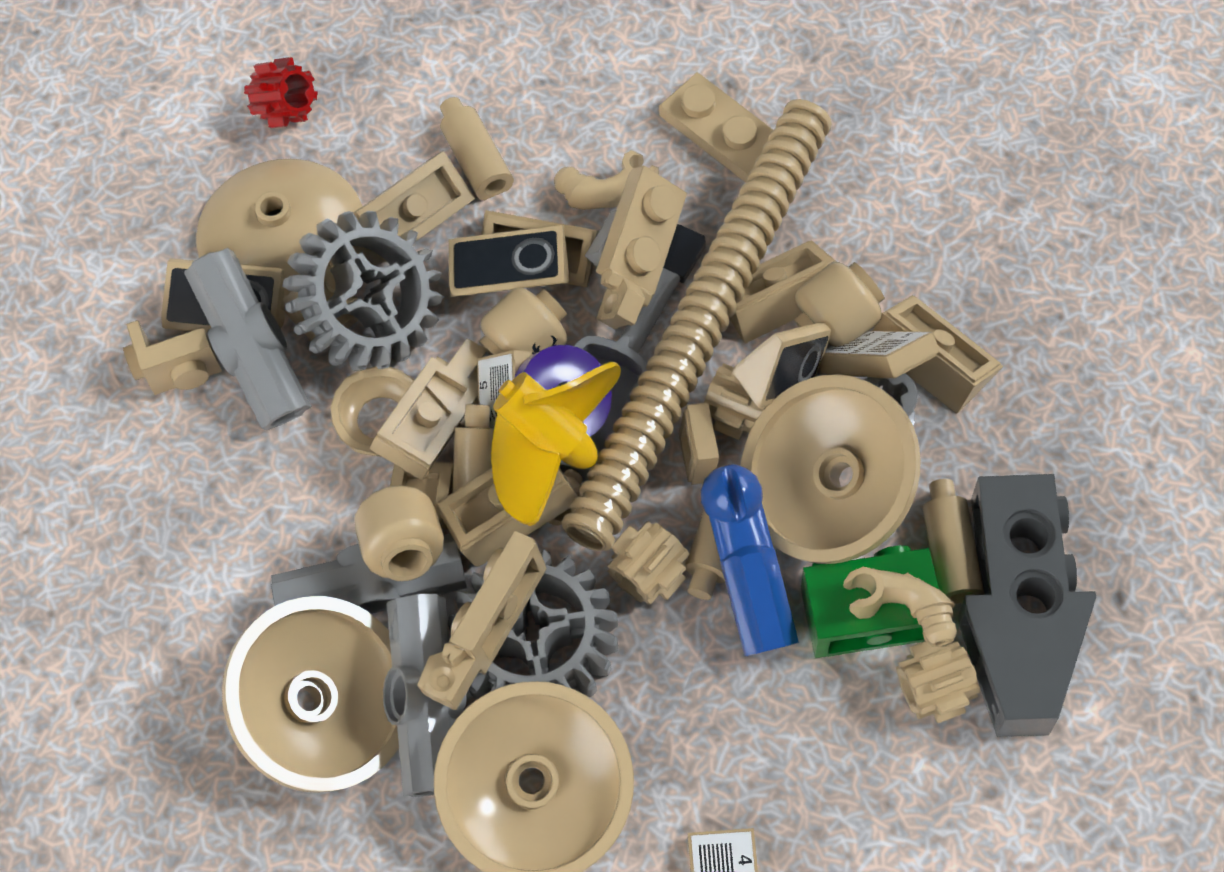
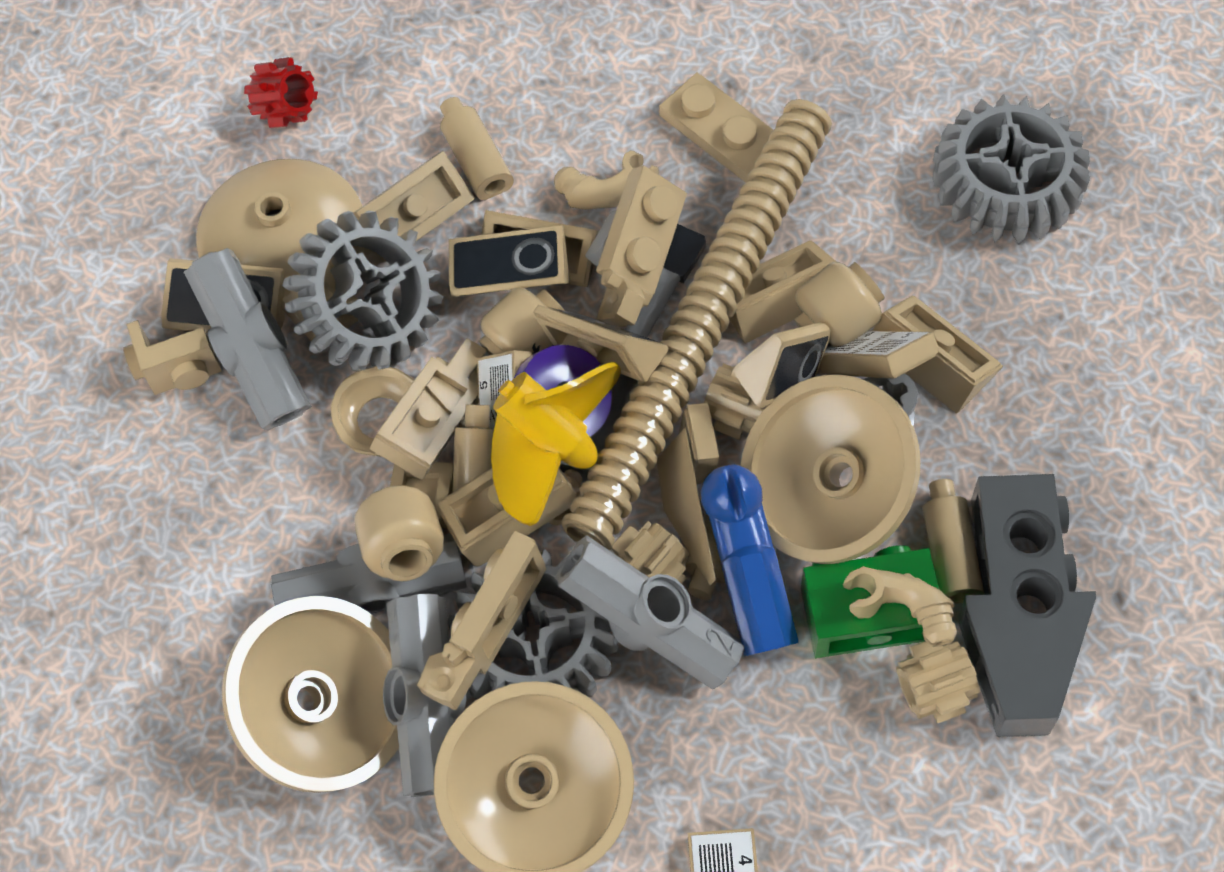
(607, 343): none -> tan slope
(649, 612): none -> light grey piece
(683, 503): none -> tan sticker
(988, 187): none -> light grey gear

